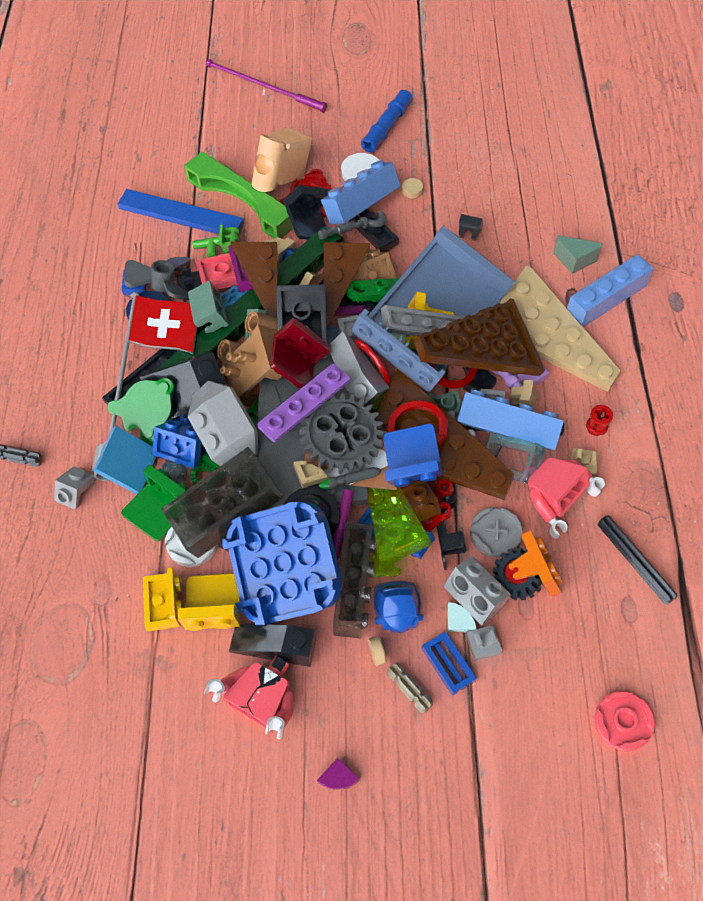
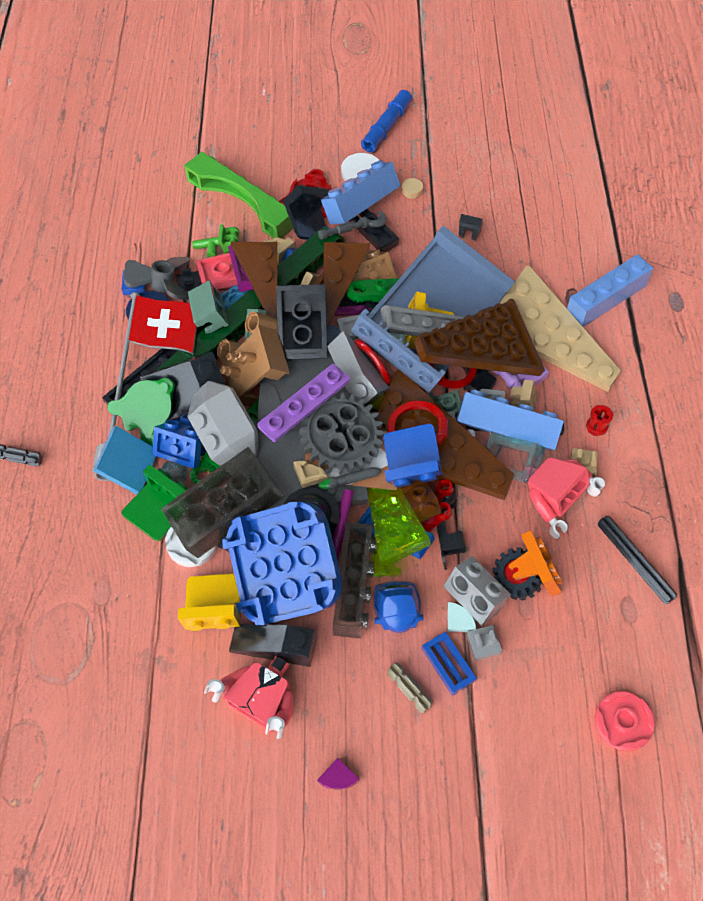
(71, 485): light grey bracket -> none
(161, 600): yellow bracket -> none
(177, 212): blue tile -> none
(280, 158): light nougat piece -> none
(296, 351): dark red bracket -> none
(322, 106): magenta piece -> none
(377, 651): tan tile -> none
(496, 531): light grey tile -> none
(576, 253): sand green slope -> none

